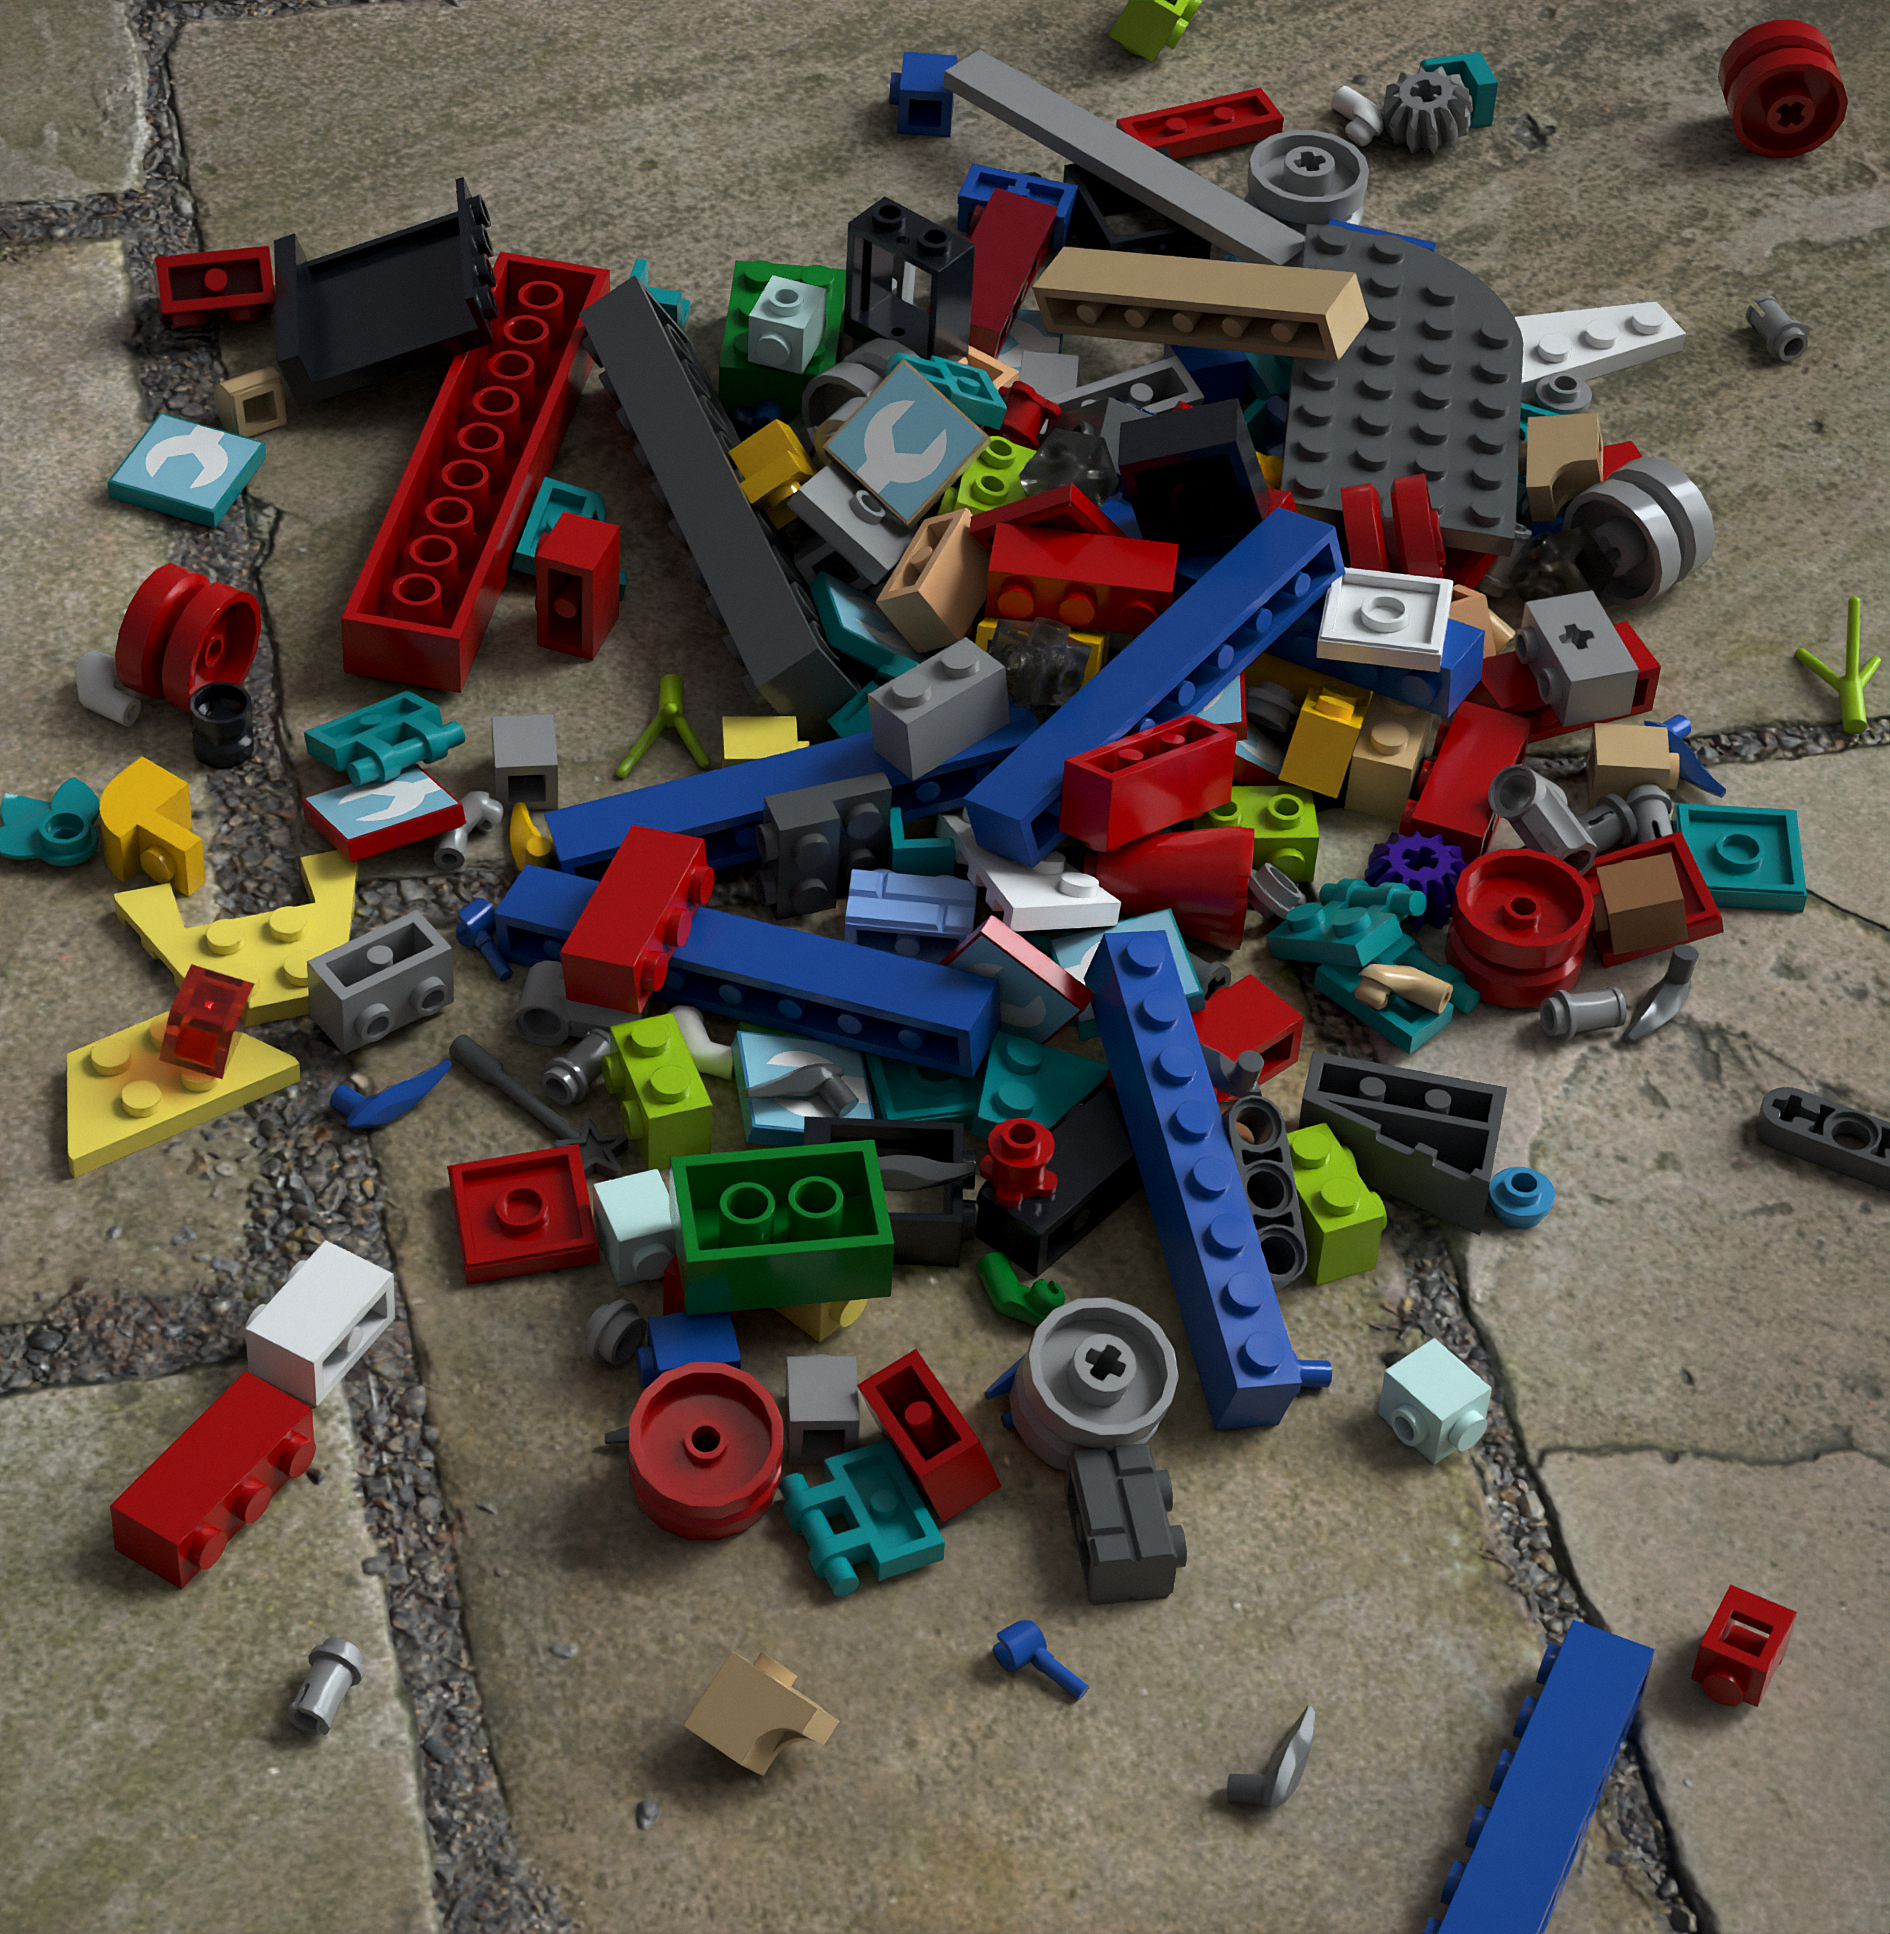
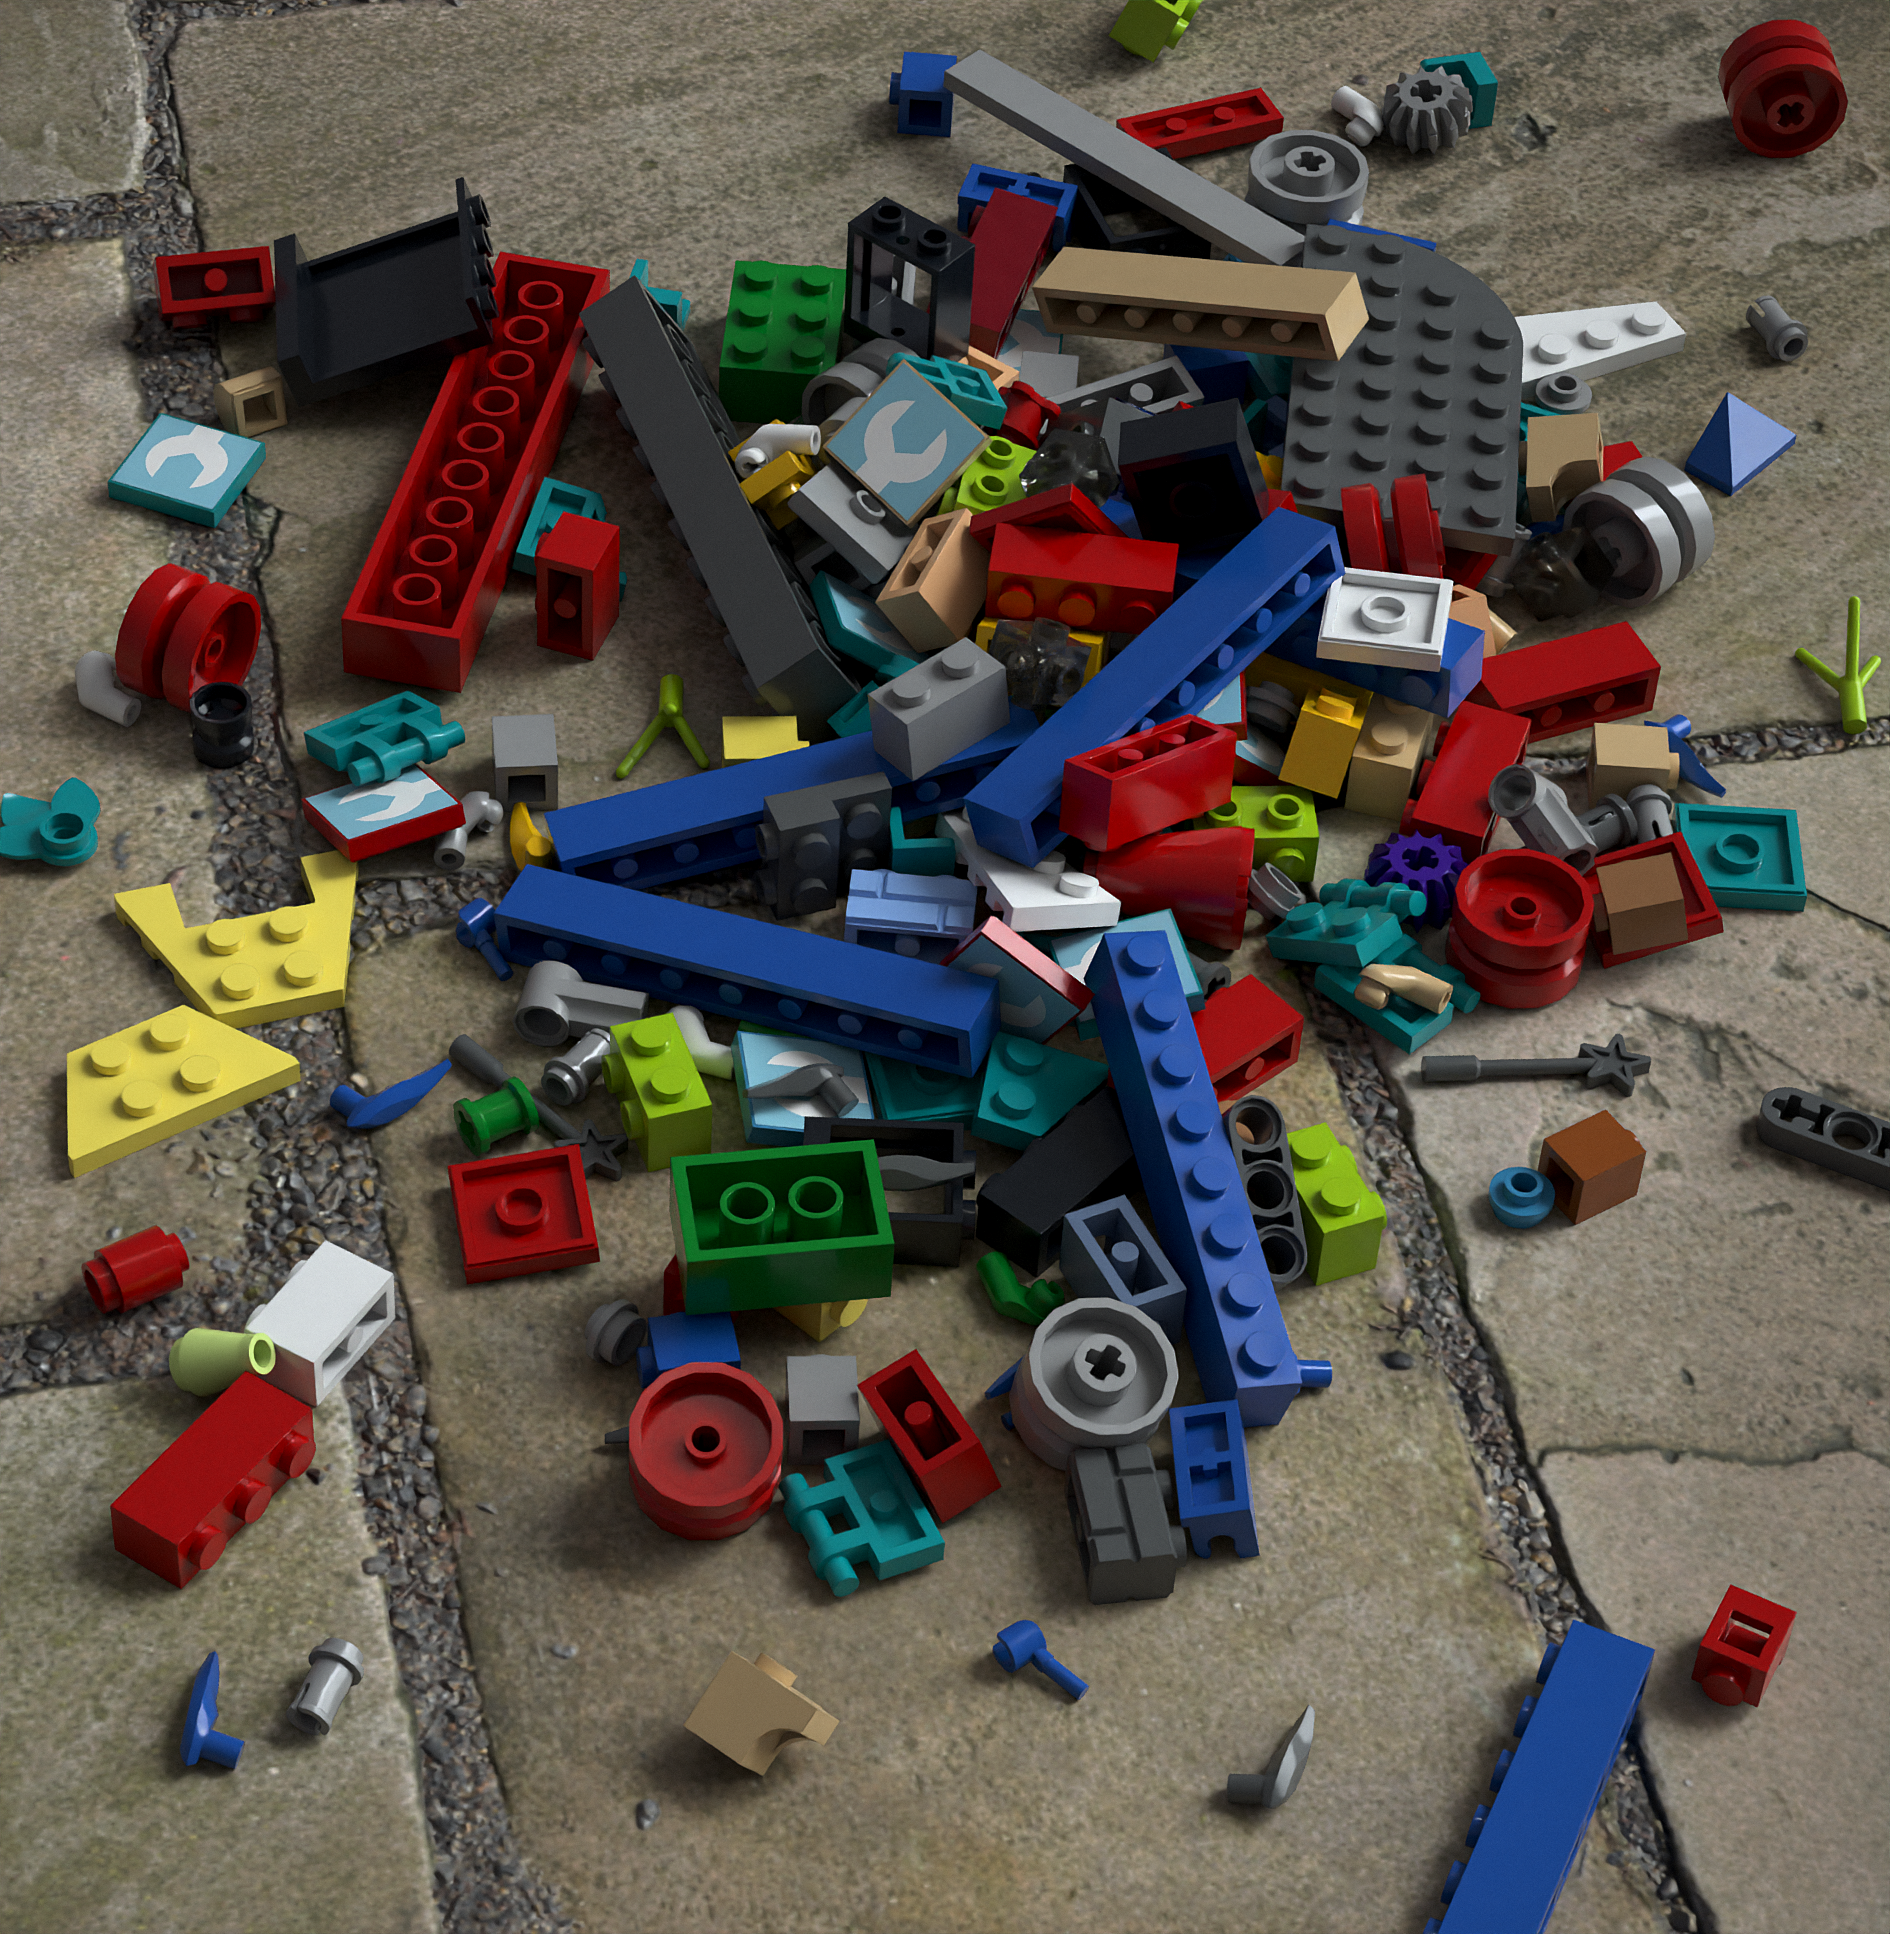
(135, 1270): none -> red brick
(148, 827): yellow brick -> none
(198, 1736): none -> blue bar
(206, 1021): clear red brick -> none
(214, 1359): none -> yellowish green cone
(380, 981): light grey brick -> none
(496, 1116): none -> green bush
(634, 1226): light aqua brick -> none
(636, 919): red brick -> none
(751, 421): dark blue arm -> none
(774, 440): none -> white arm
(787, 325): light aqua brick -> none
(1018, 1161): red brick -> none
(1128, 1269): none -> sand blue brick
(1214, 1476): none -> blue hinge
(1233, 1077): dark grey bar -> none
(1411, 1131): dark grey wedge -> none
(1434, 1402): light aqua brick -> none
(1566, 1014): light grey pin -> none
(1576, 658): light grey brick -> none
(1592, 1166): none -> dark orange brick
(1601, 1065): none -> dark grey piece
(1667, 995): dark grey bar -> none
(1737, 446): none -> slope

